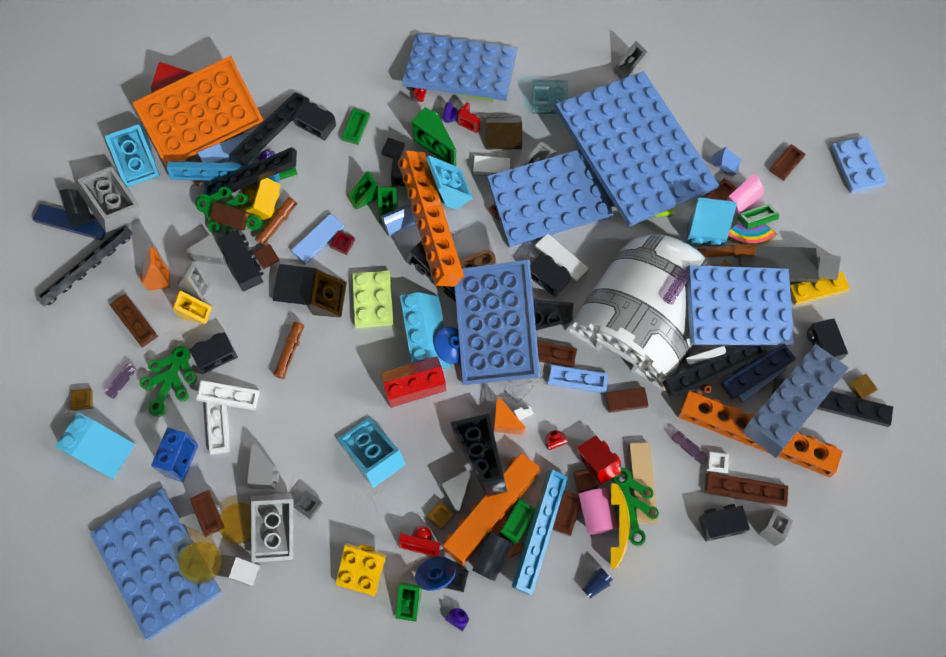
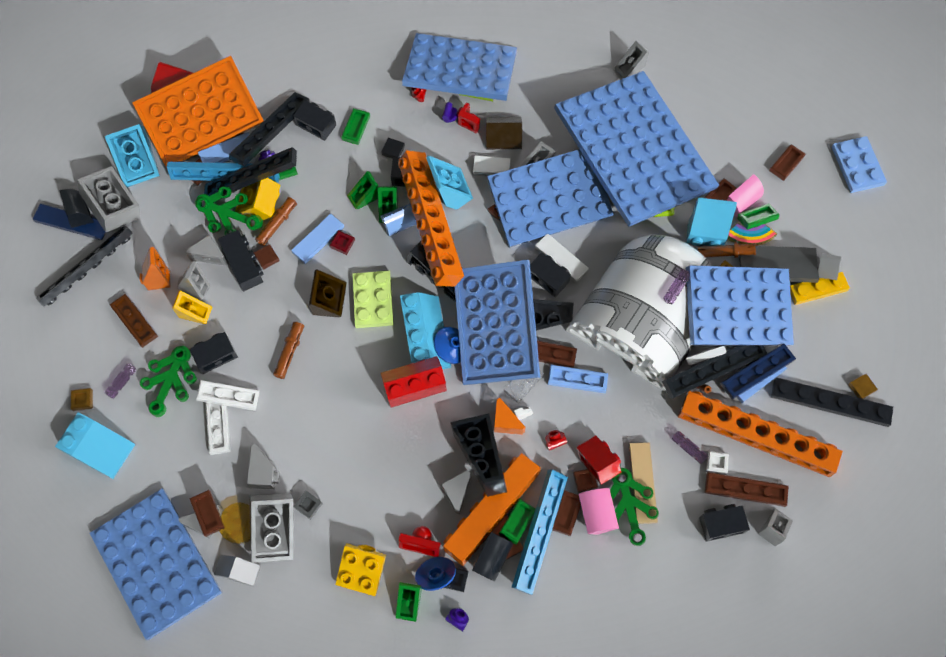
(171, 453): blue window -> none
(200, 562): clear yellow tile -> none
(229, 216): copper tile -> none
(293, 284): black slope -> none
(372, 452): medium azure slope -> none
(432, 136): green slope -> none
(440, 515): pearl gold tile -> none
(478, 258): medium nougat plate -> none
(547, 94): clear light blue plate -> none
(597, 583): dark blue cone -> none
(618, 498): yellow slope -> none
(627, 399): copper tile -> none
(726, 160): medium blue tile -> none
(795, 400): sand blue brick -> none
(828, 337): black brick -> none

